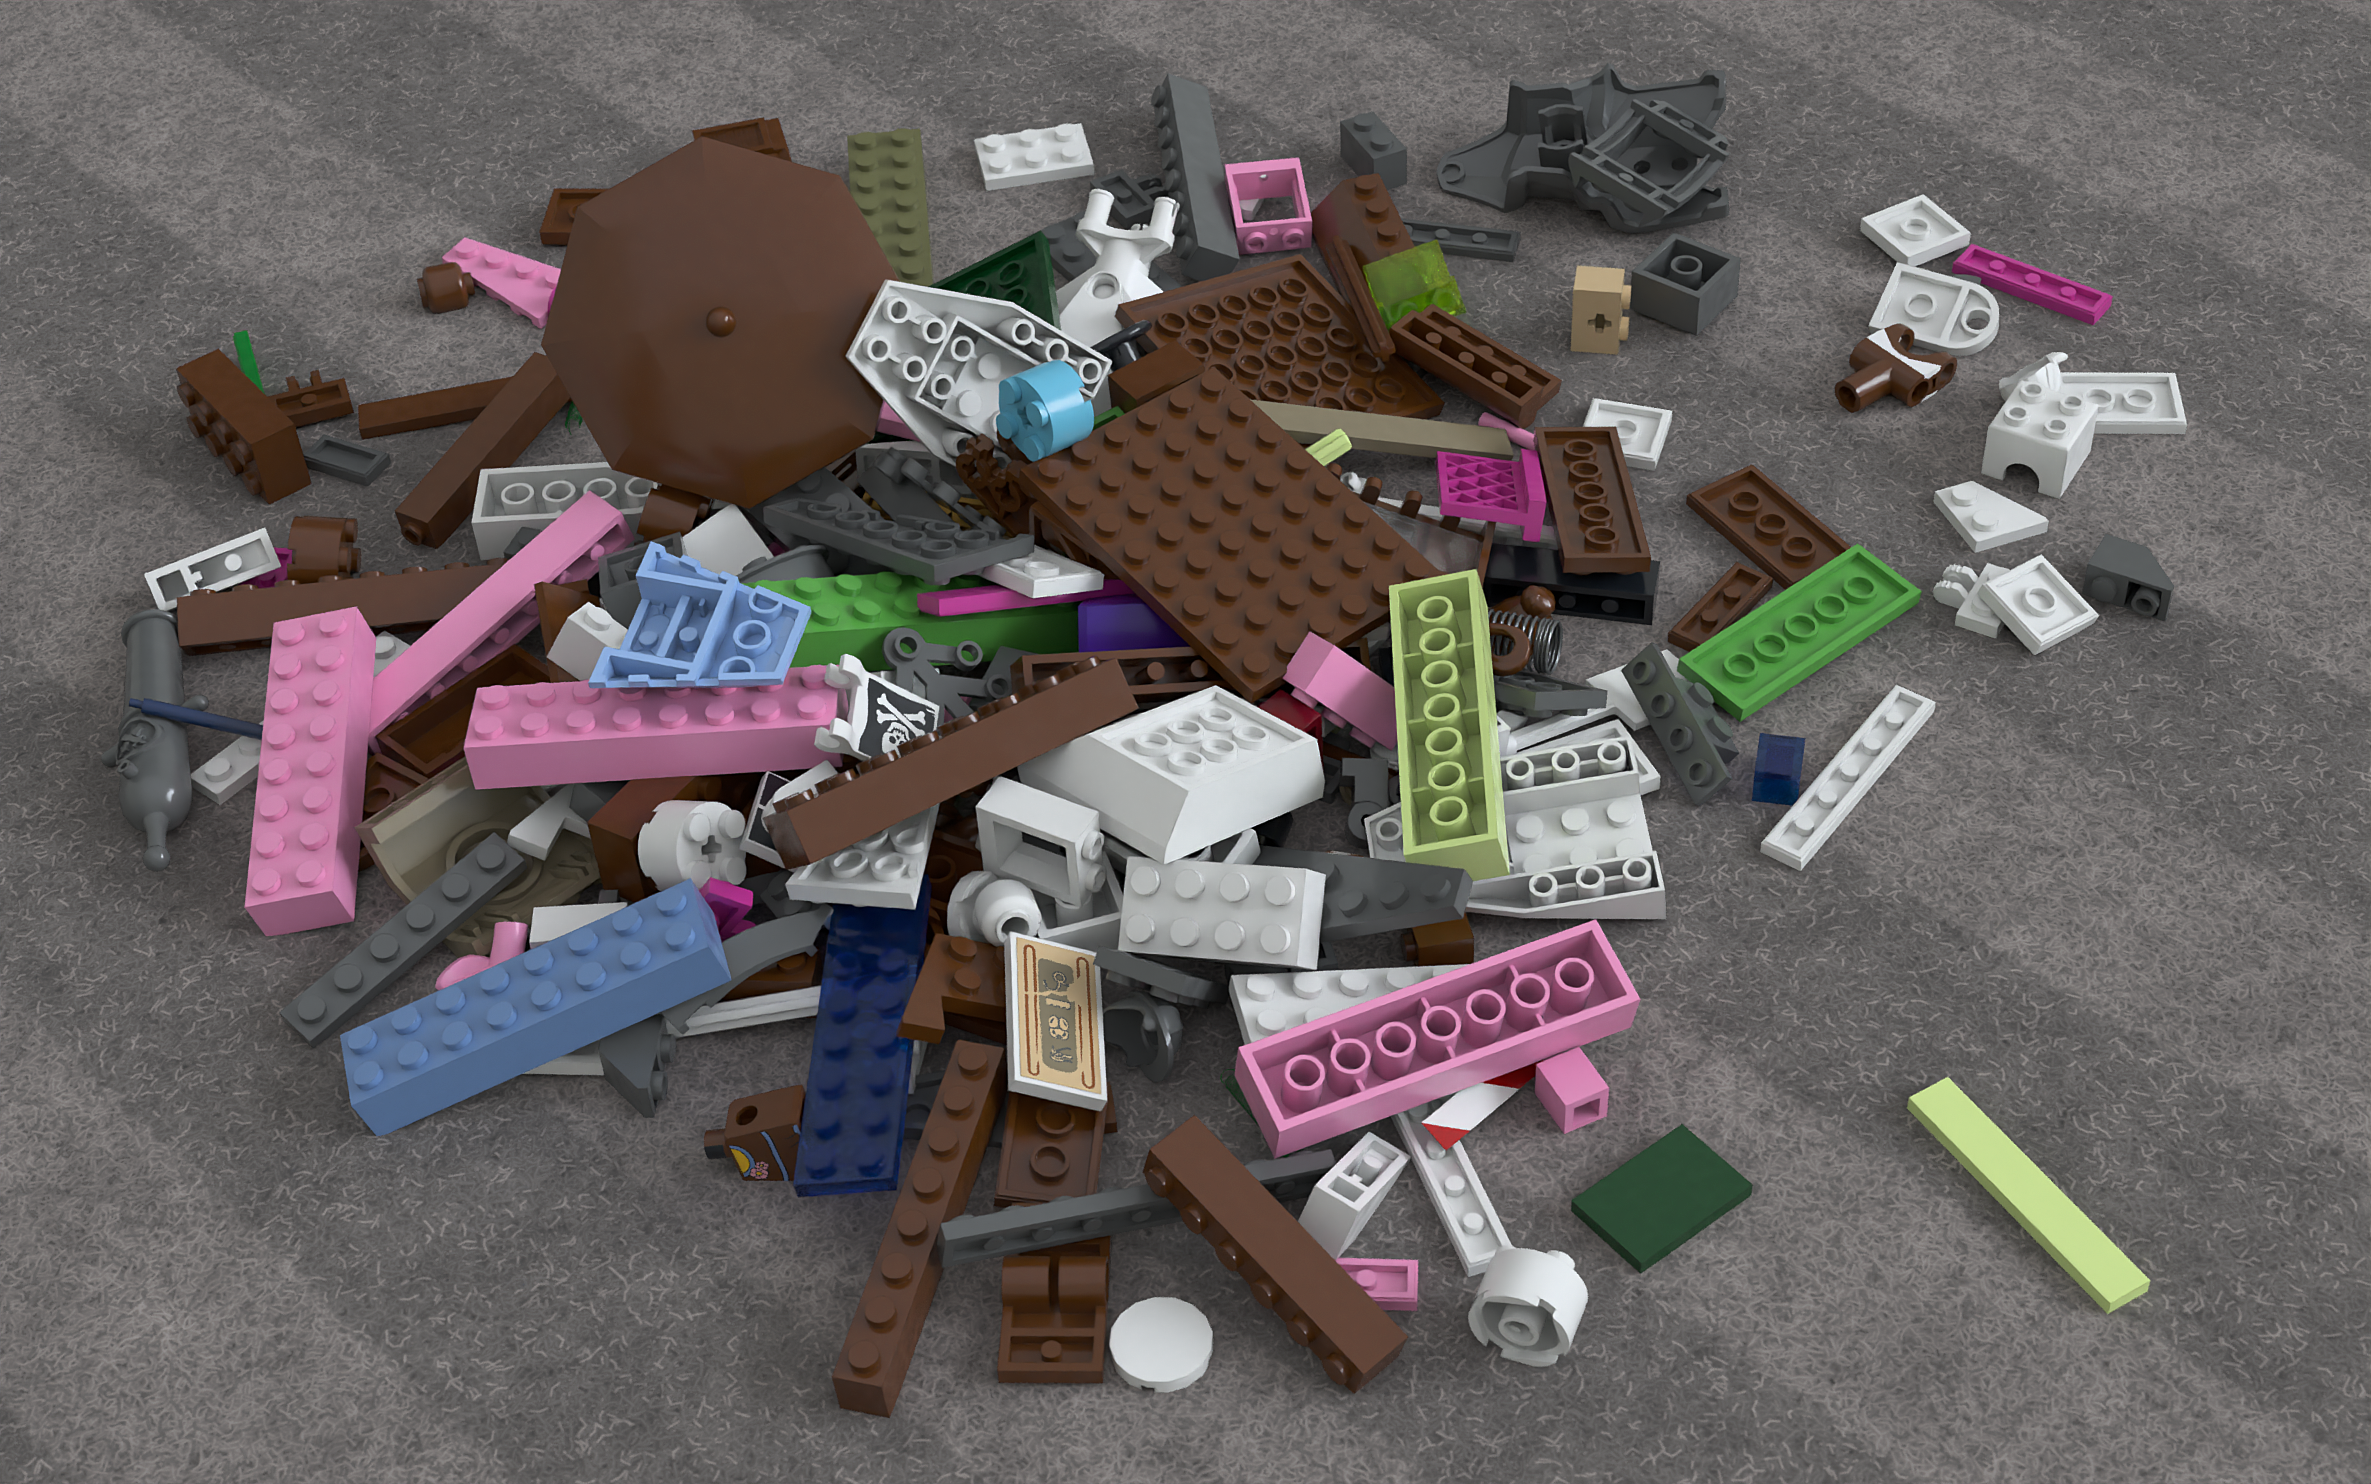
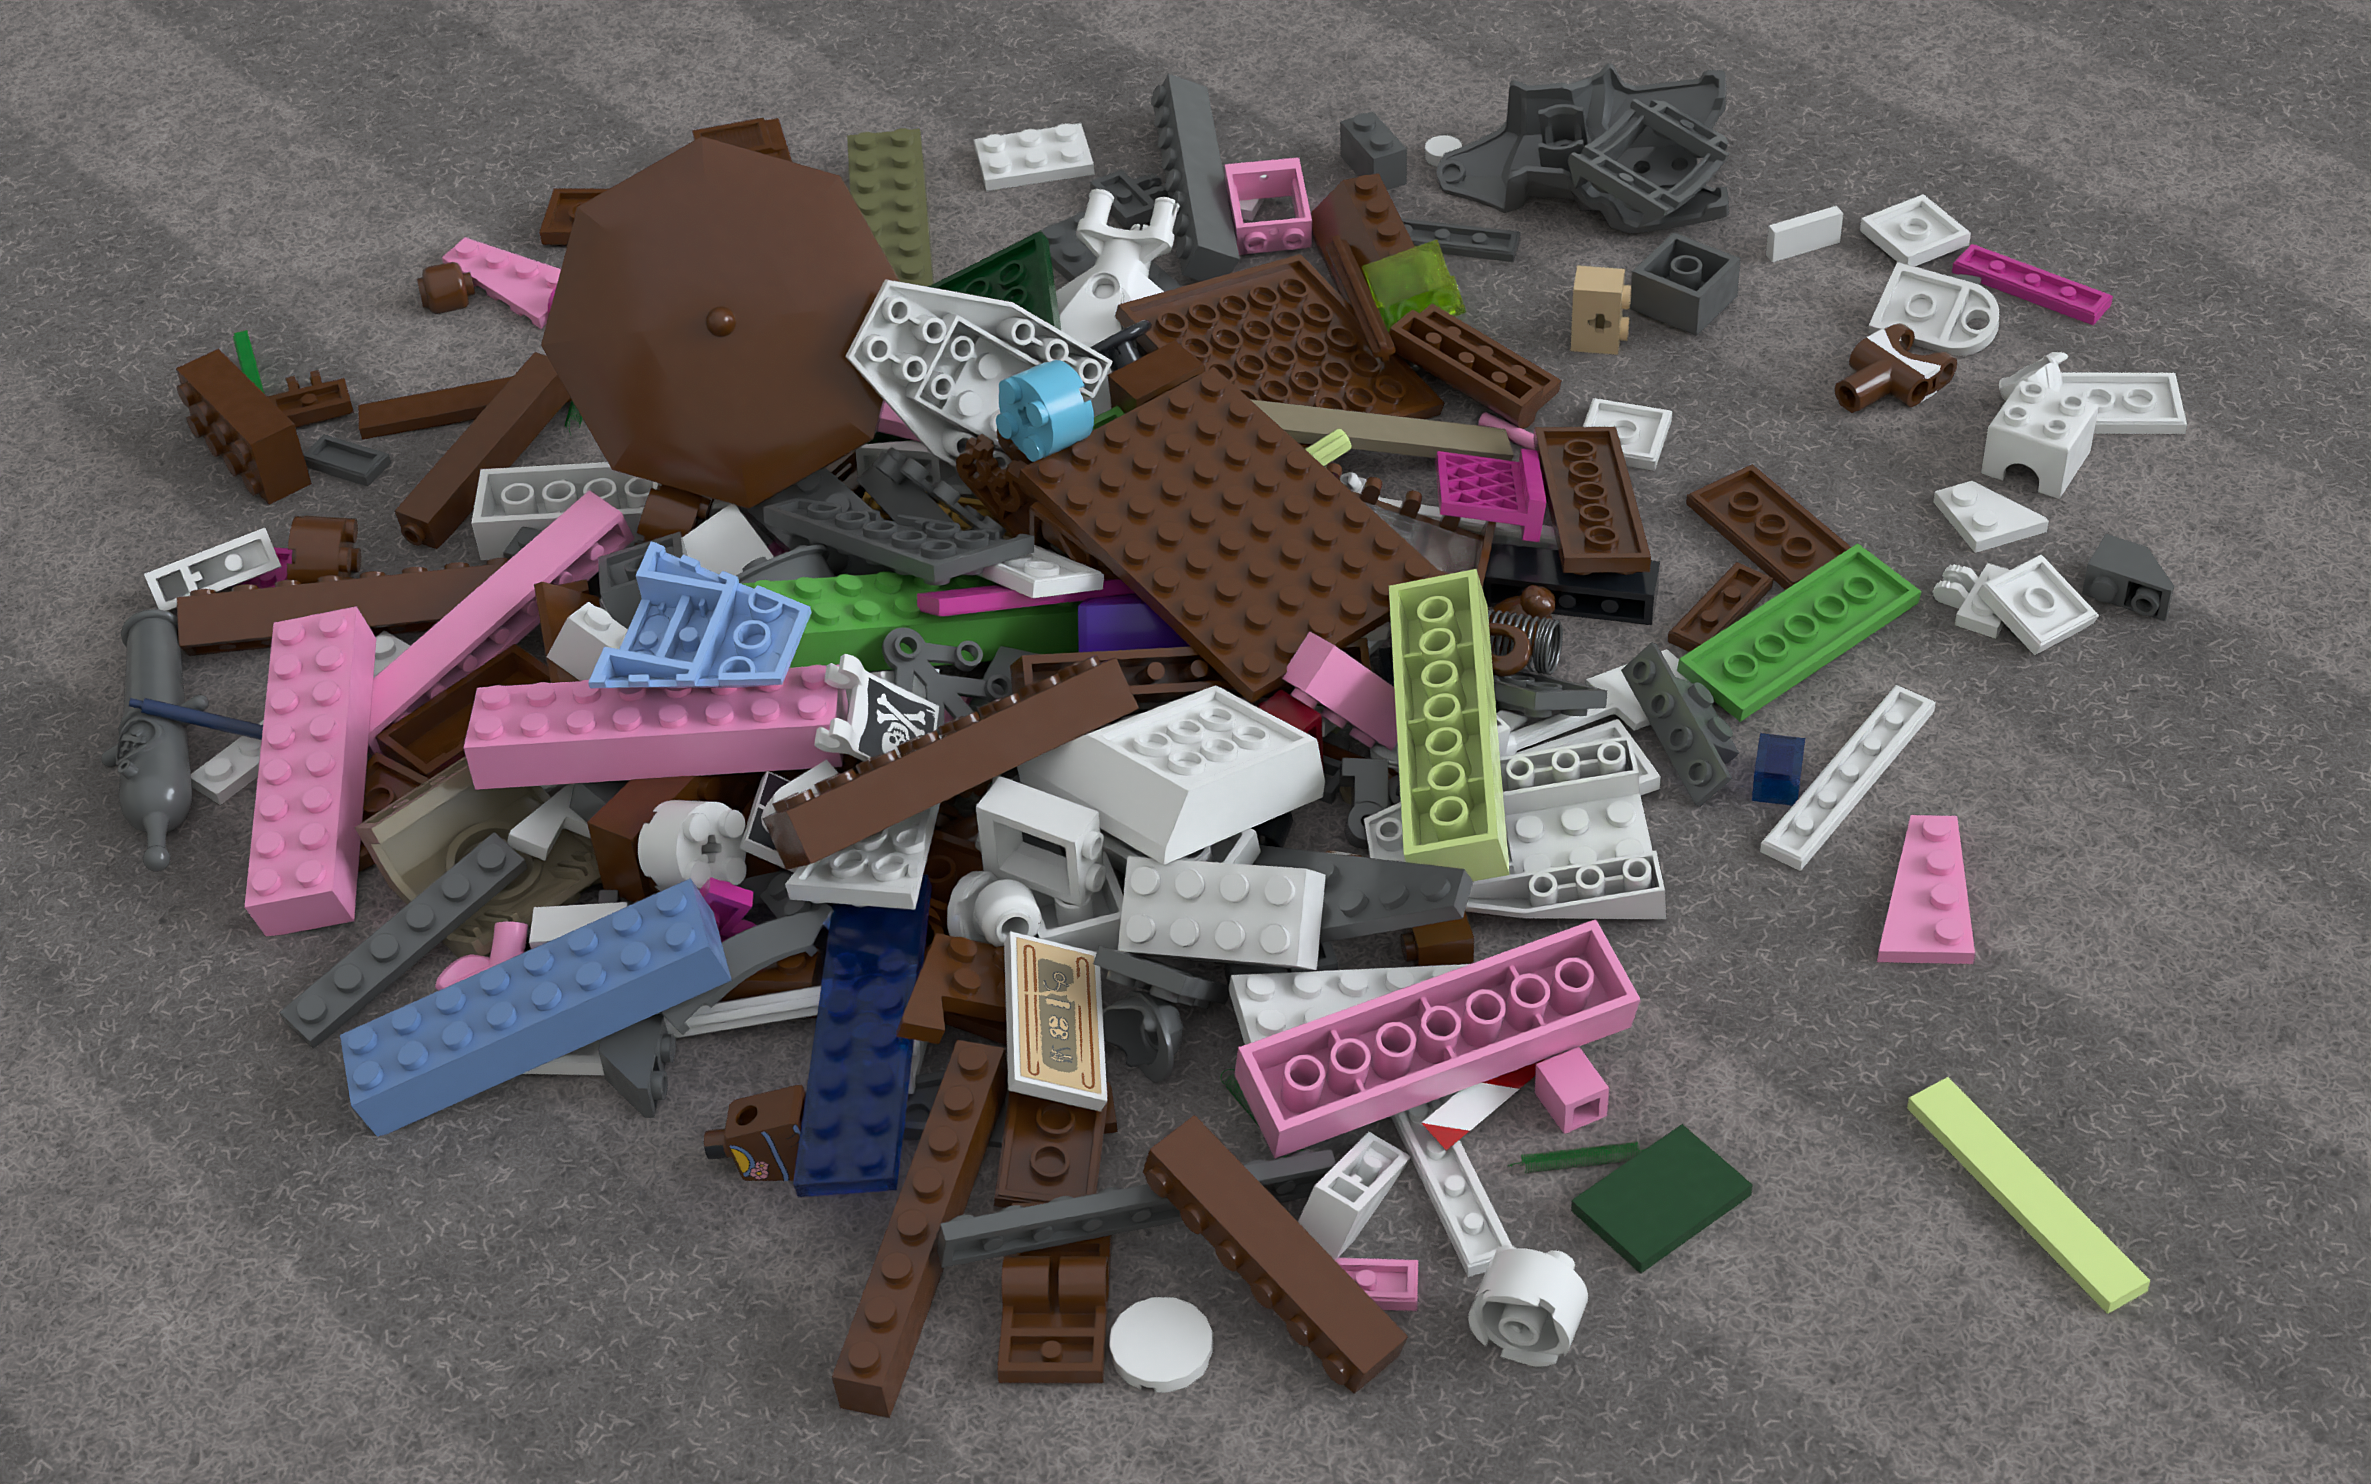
(1438, 146): none -> white tile
(1536, 1158): none -> green piece
(1804, 233): none -> white tile
(1929, 898): none -> bright pink wing

